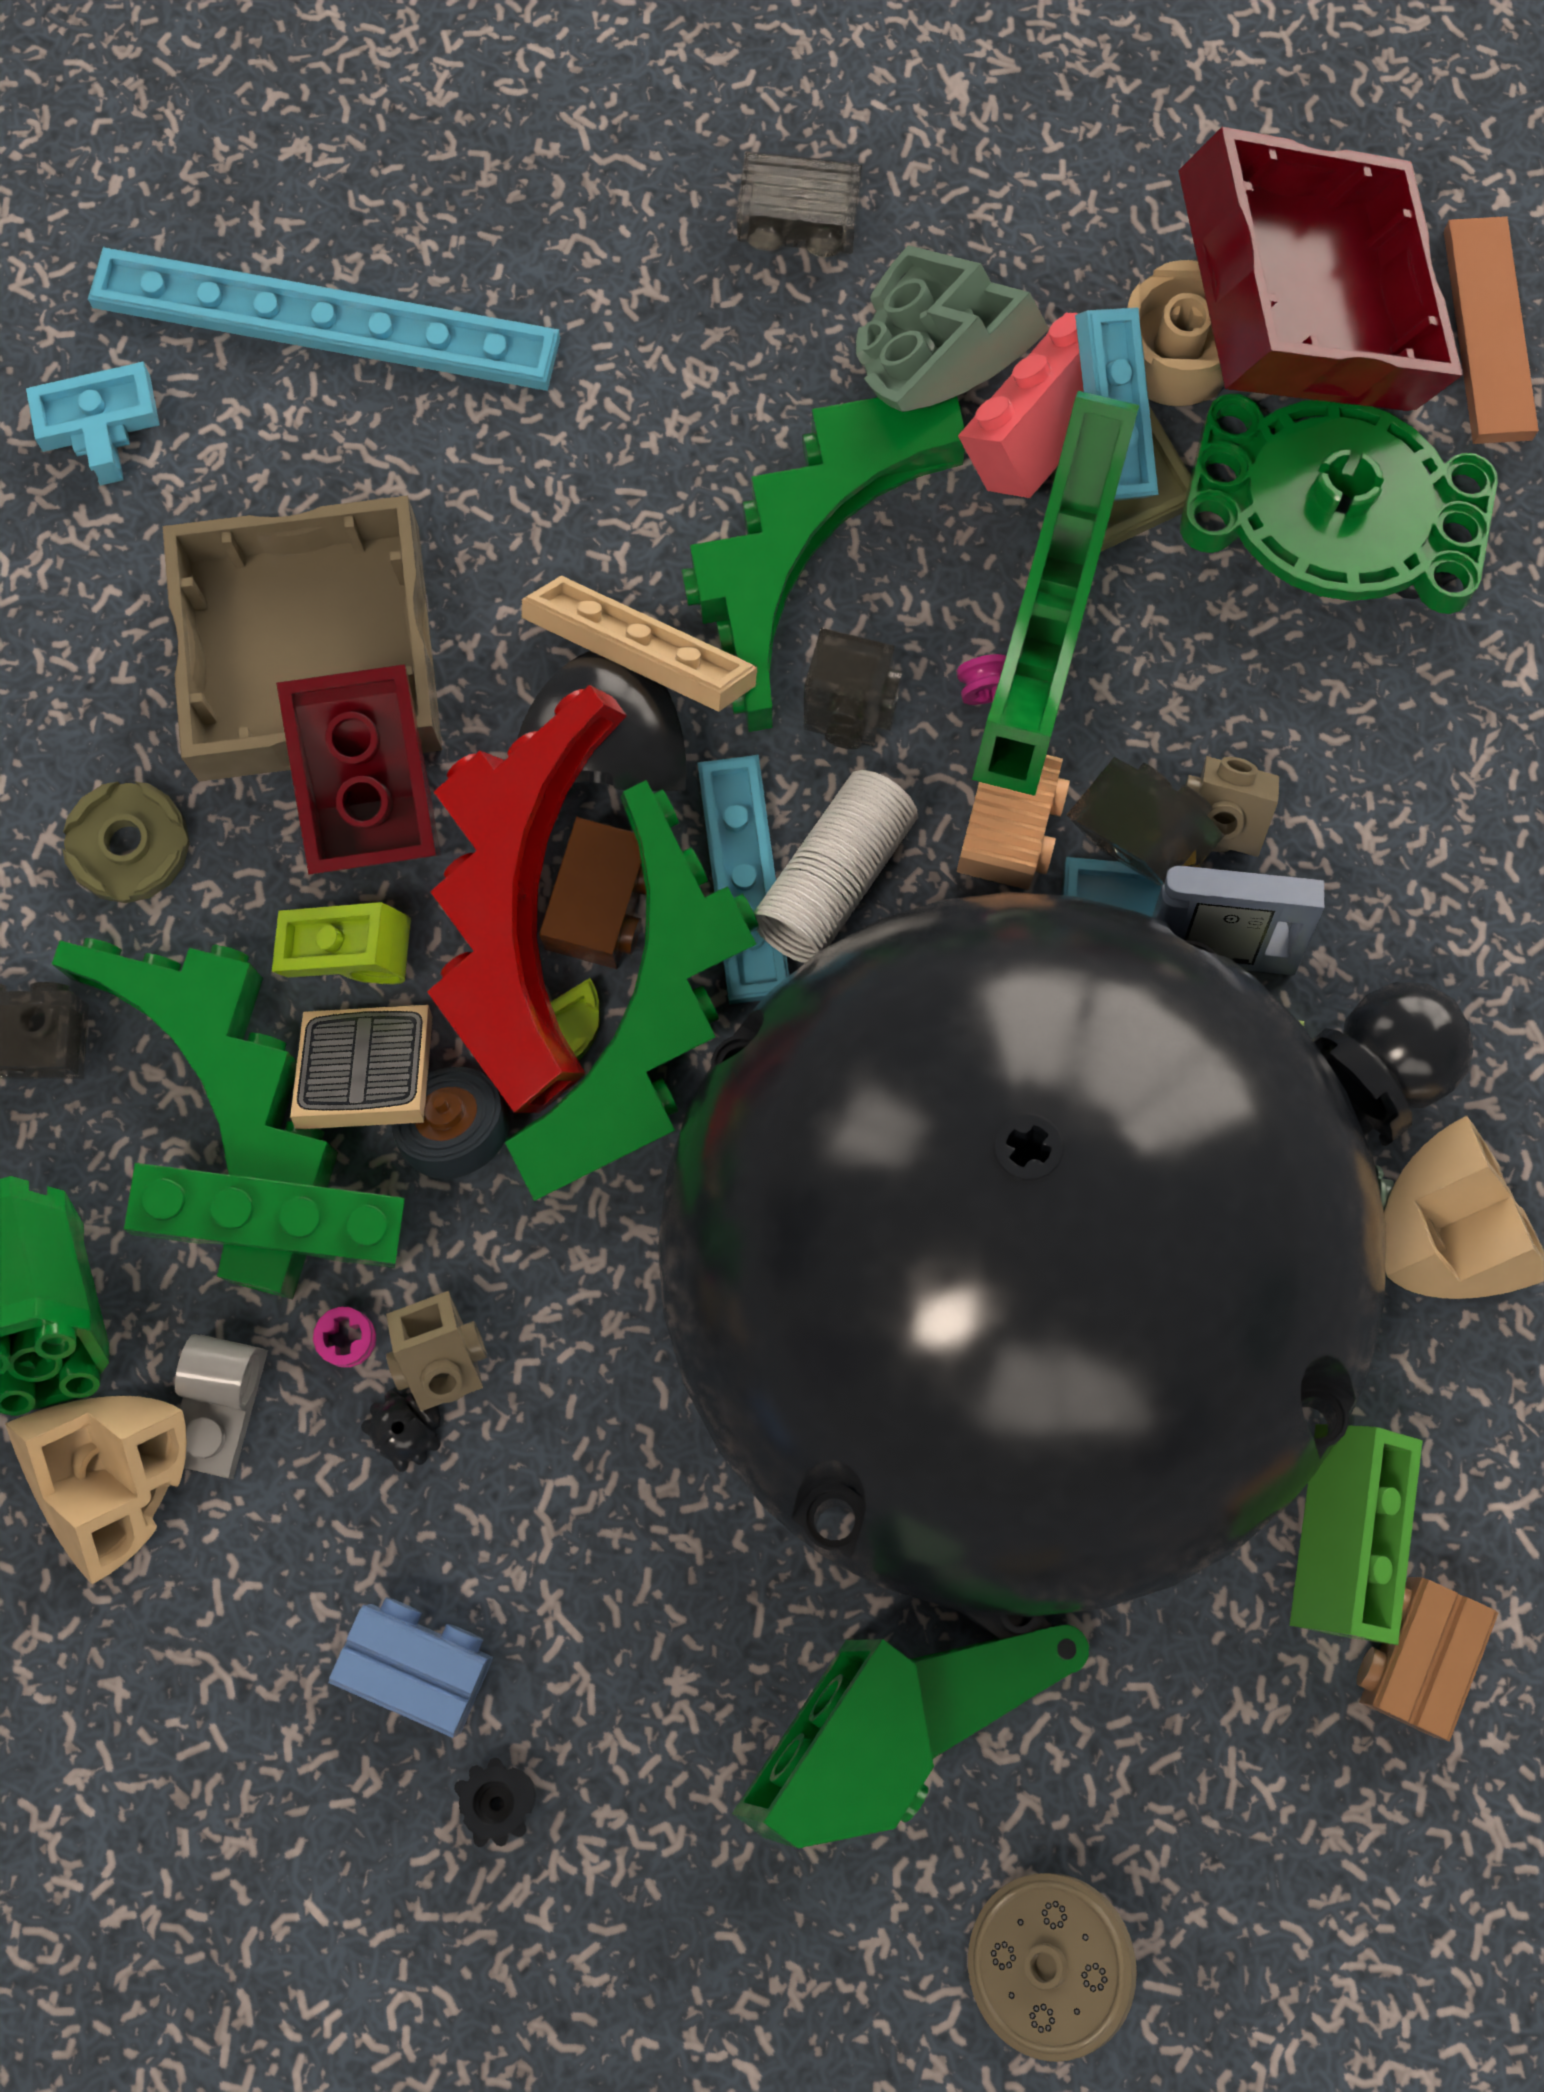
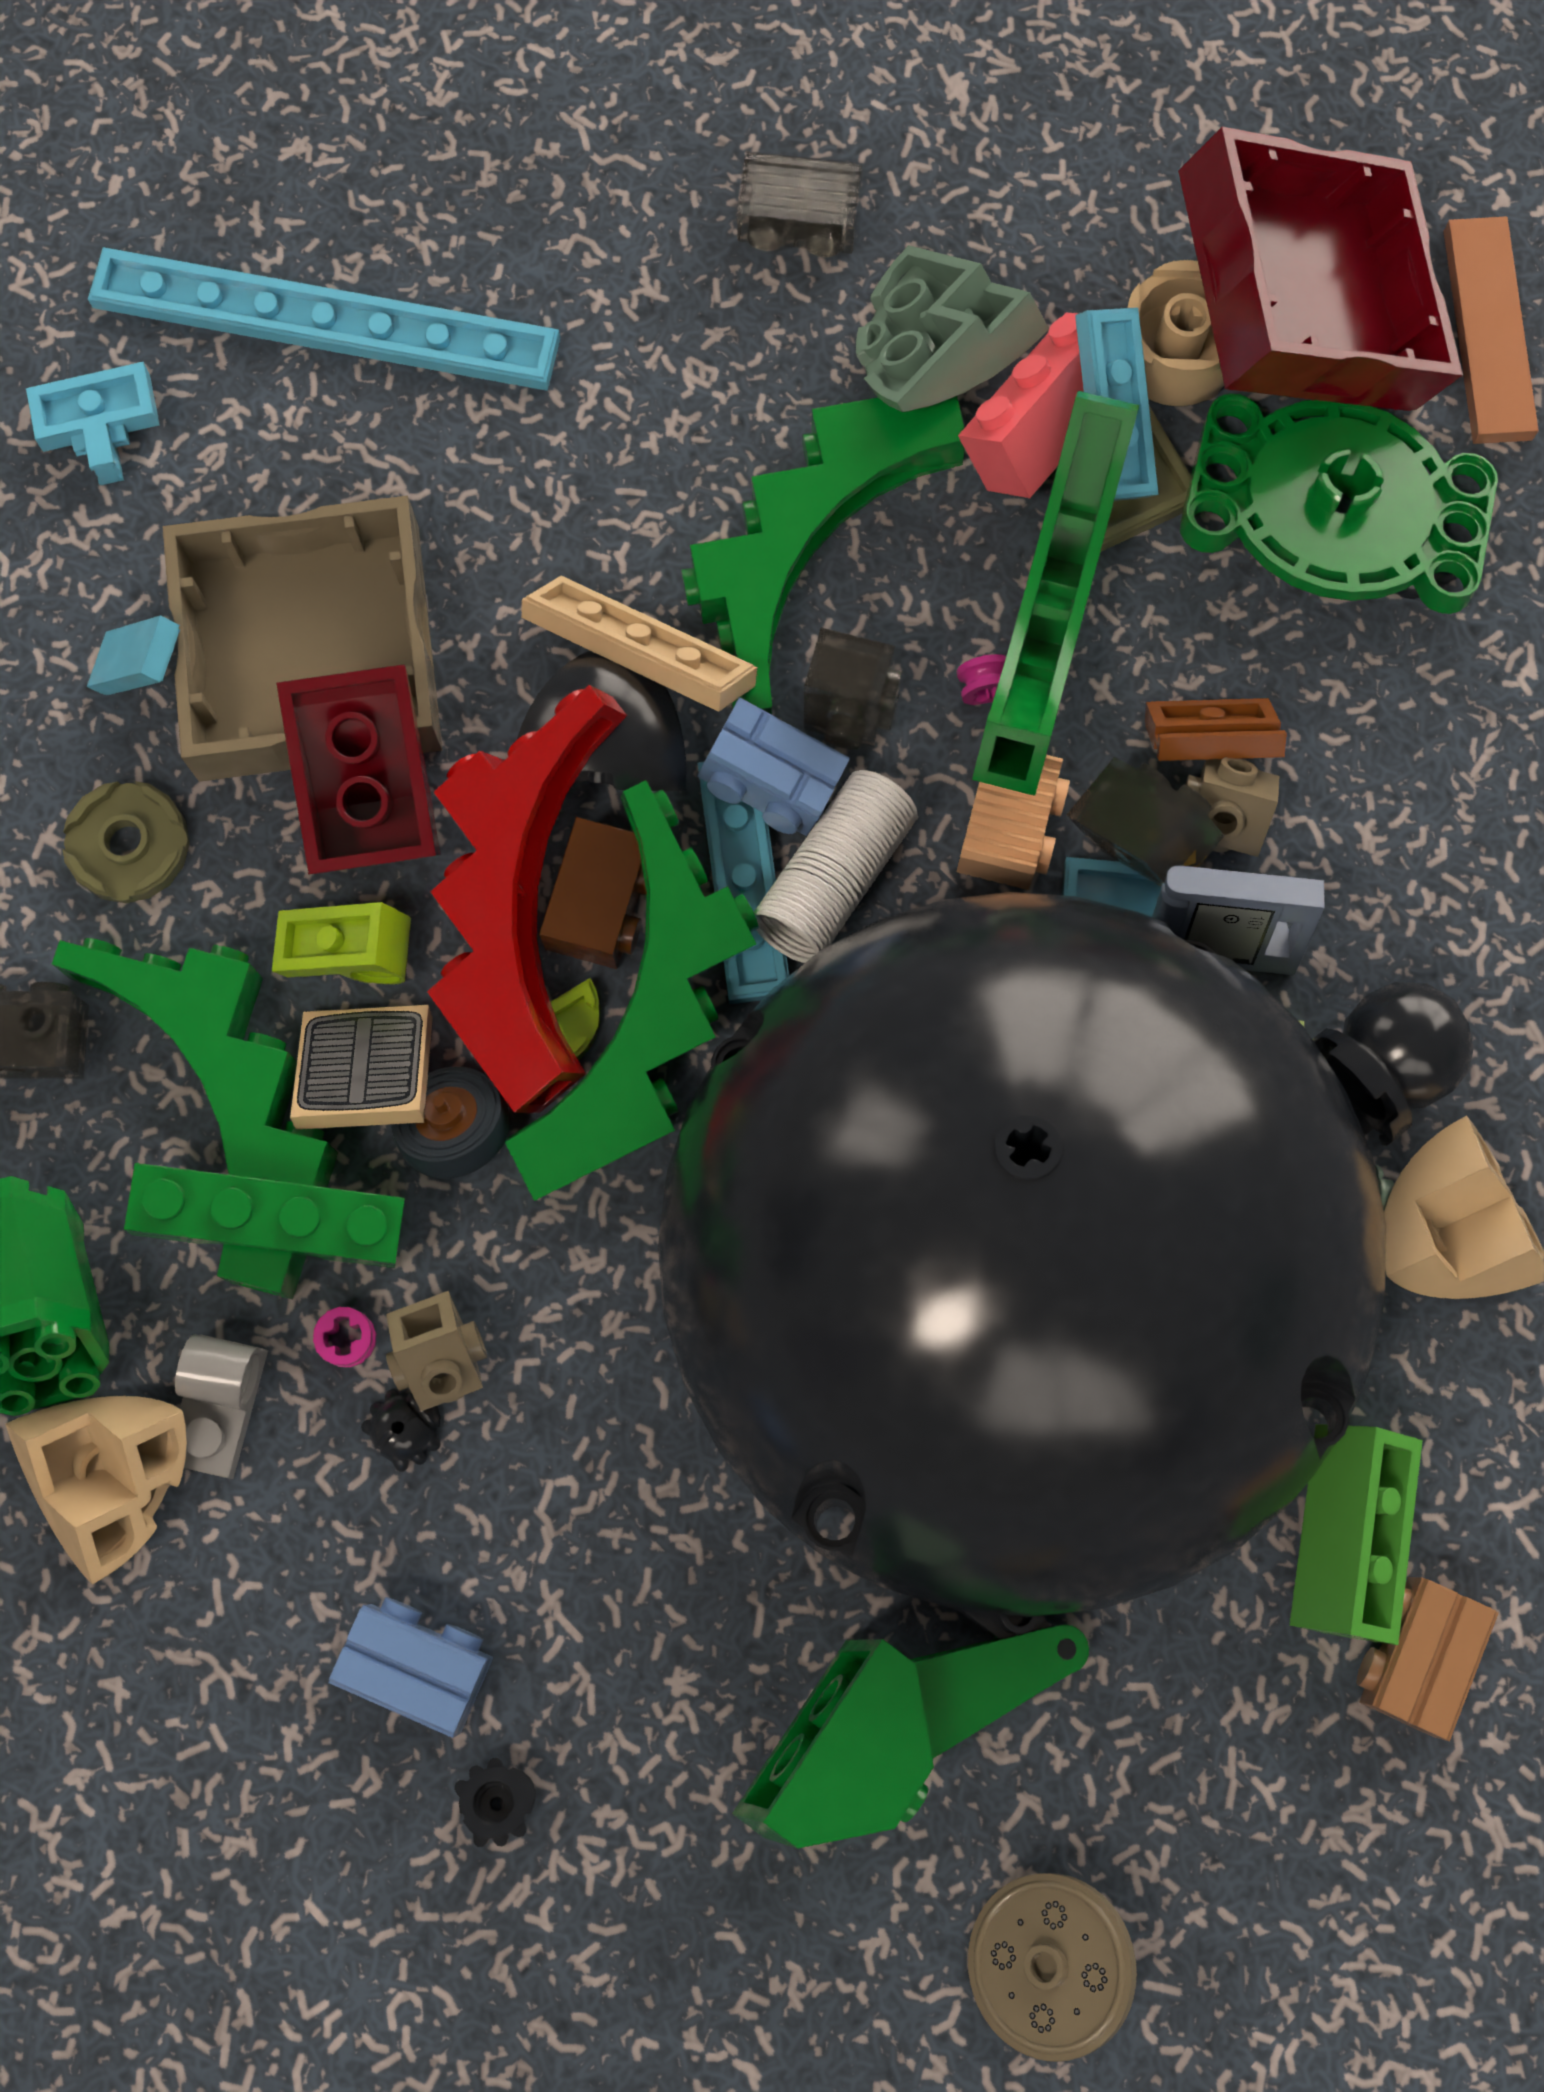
(134, 656): none -> medium azure tile
(772, 769): none -> medium blue brick
(1214, 729): none -> dark orange plate

